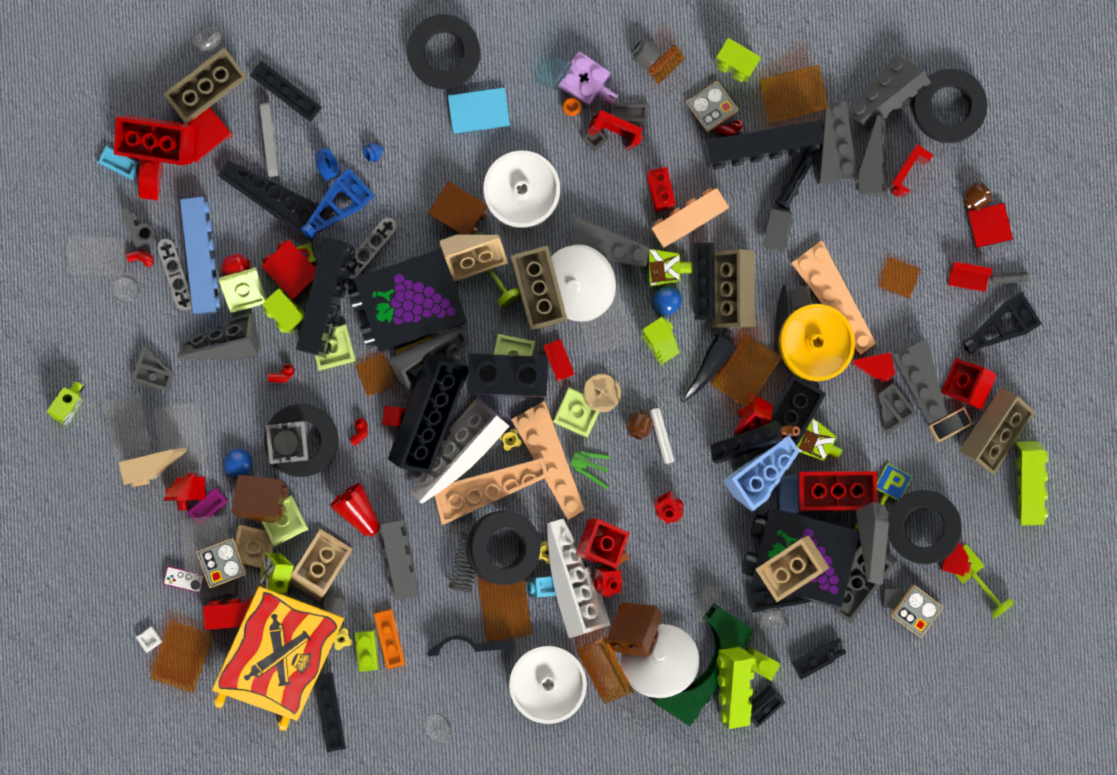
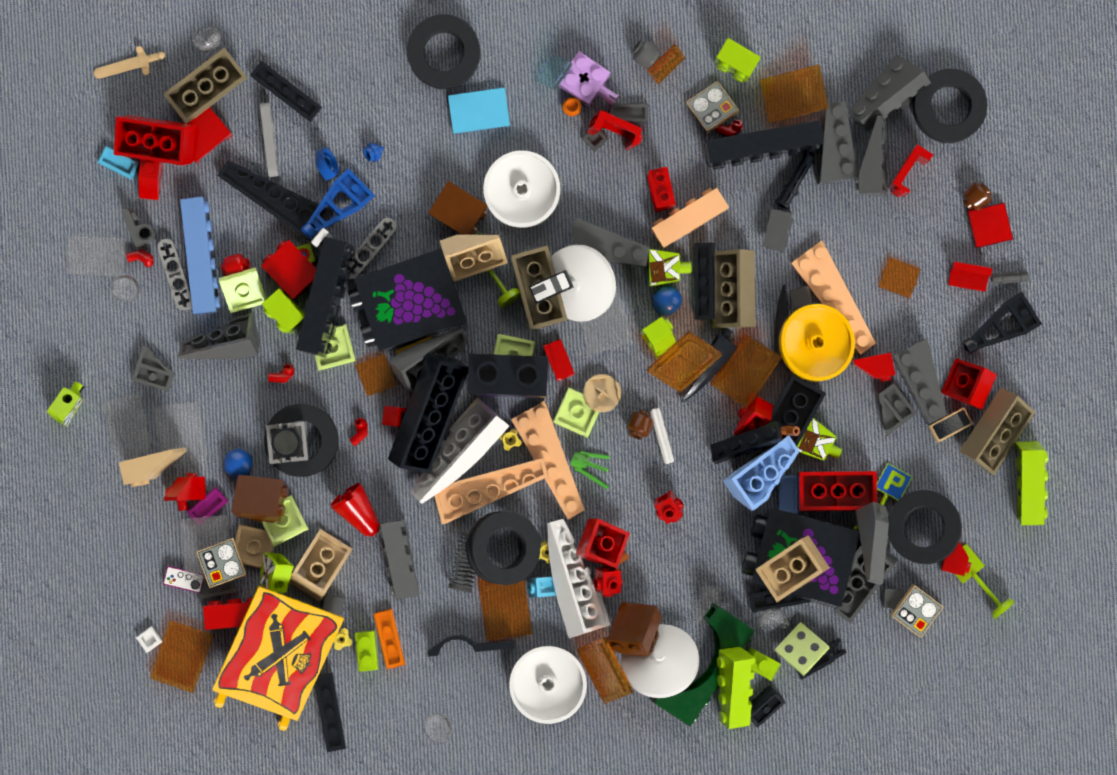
(140, 61): none -> tan sword
(319, 238): none -> white tile
(551, 286): none -> slope
(684, 361): none -> clear orange piece
(802, 648): none -> yellowish green tile

